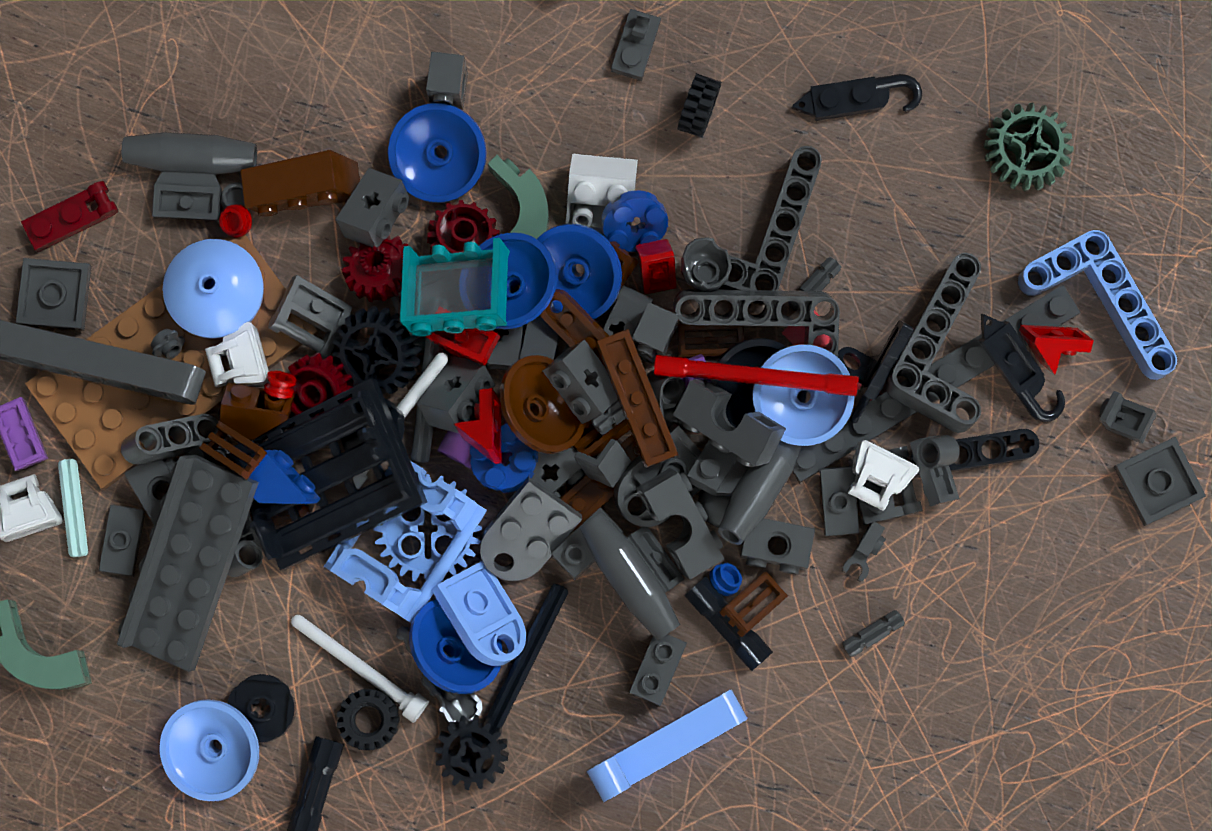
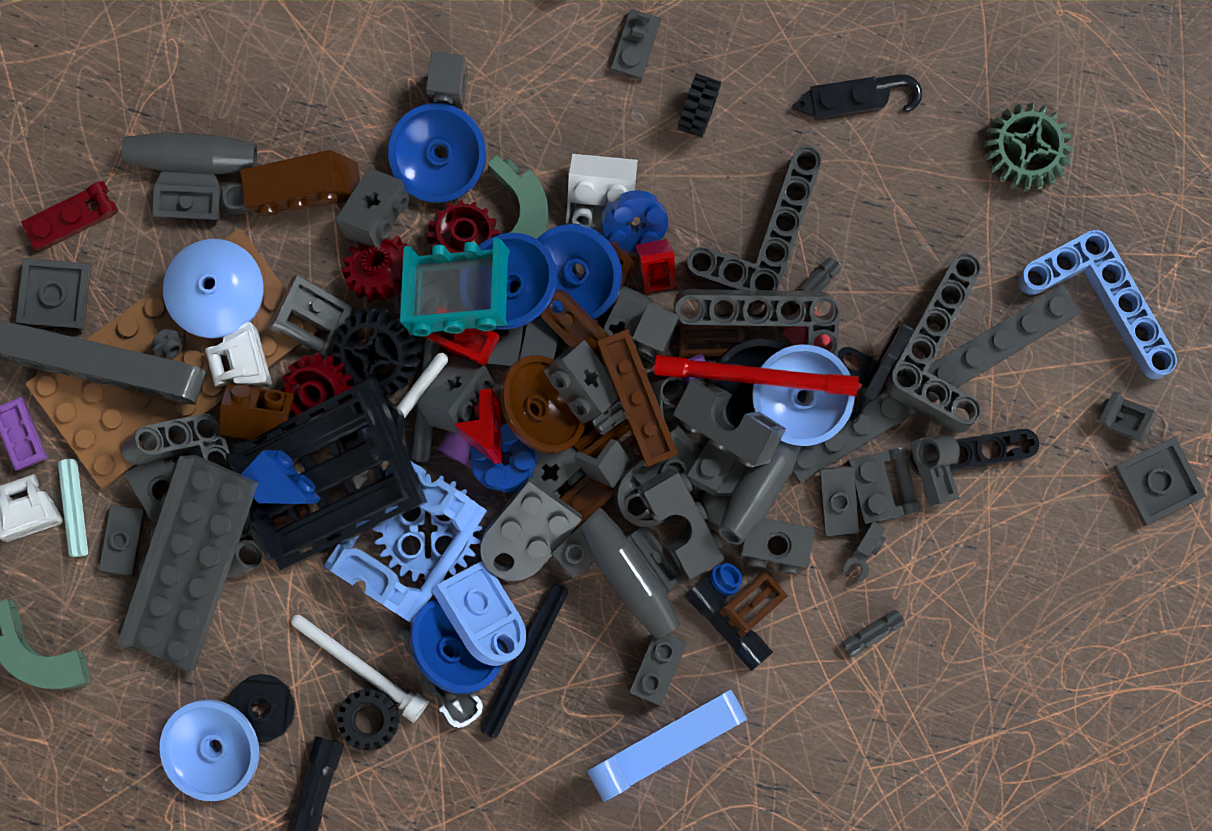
(218, 440): reddish brown tile -> none
(235, 220): red plate -> none
(280, 384): red bush -> none
(483, 746): black gear -> none
(705, 264): dark grey hair -> none
(882, 469): white piece -> none
(1017, 367): black plate -> none
(1050, 341): red slope -> none

